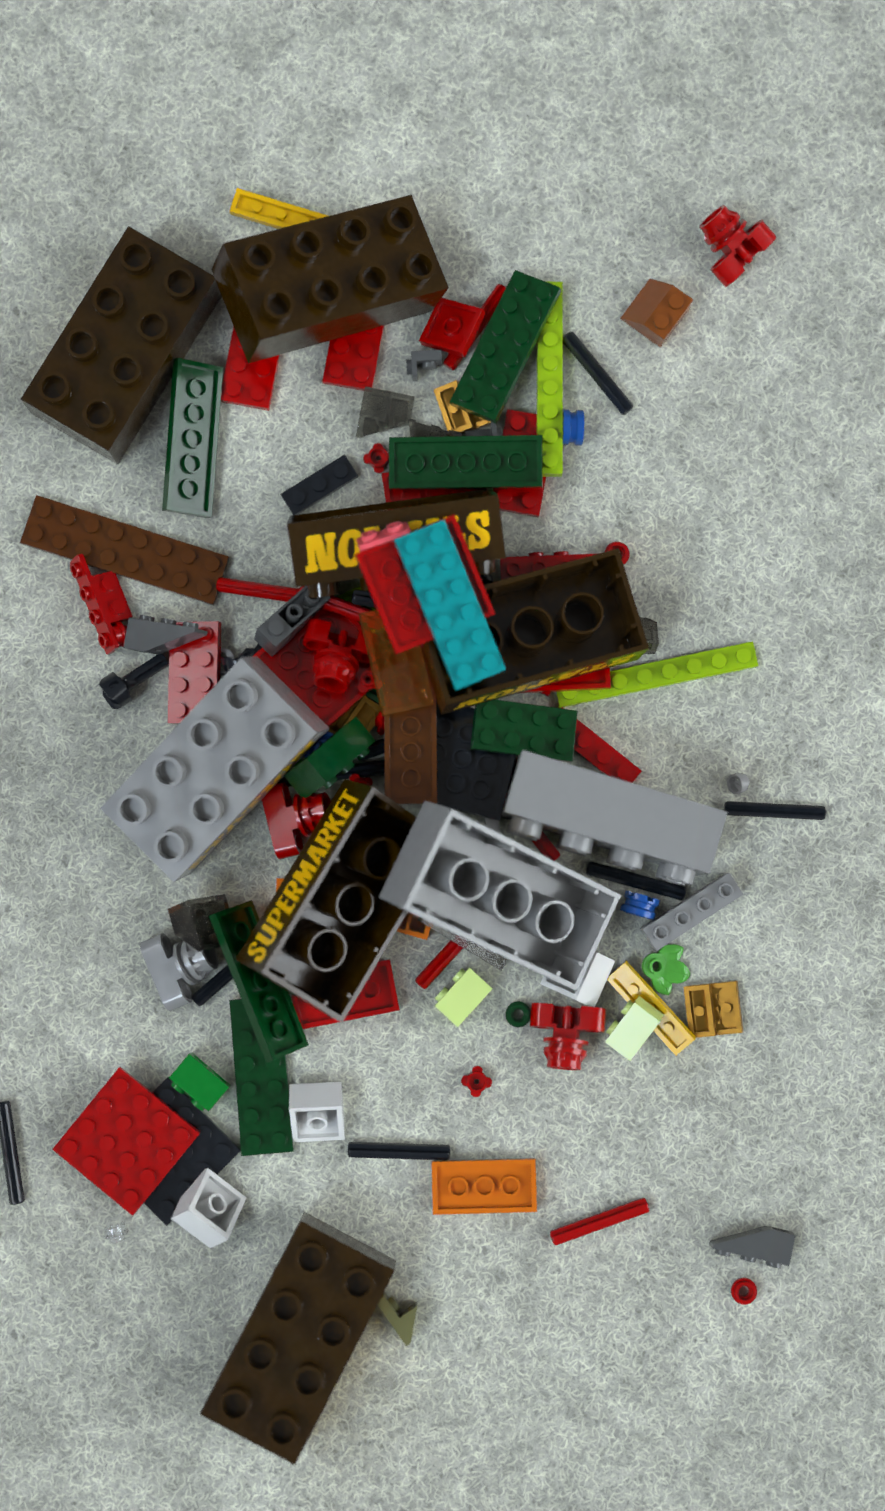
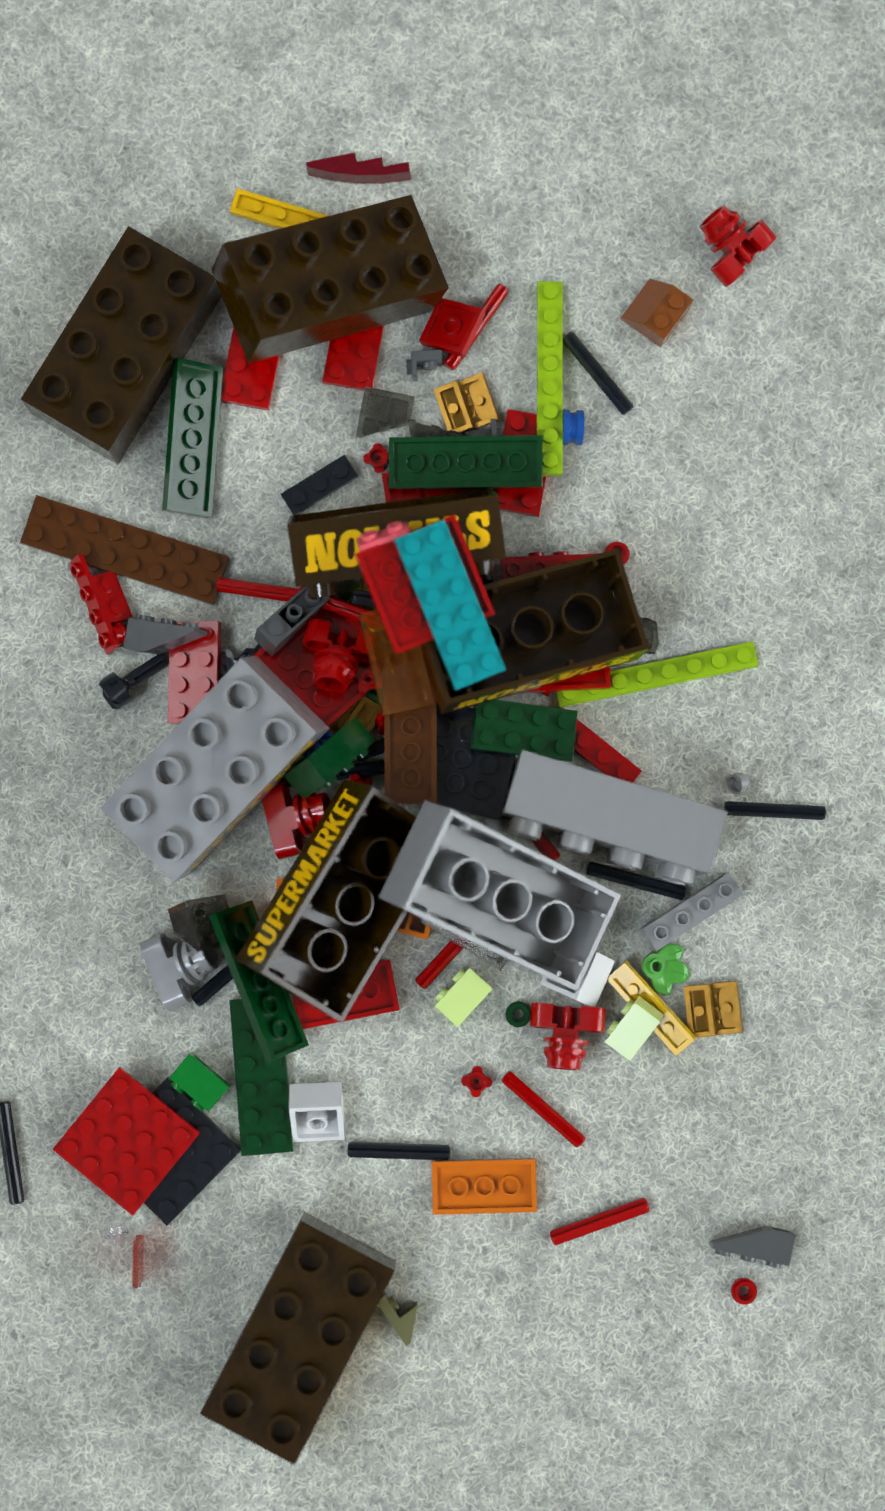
(138, 1261): none -> clear red piece
(209, 1209): white slope -> none
(347, 170): none -> dark red slope
(505, 346): dark green plate -> none
(543, 1109): none -> red axle
(639, 905): blue wheel -> none

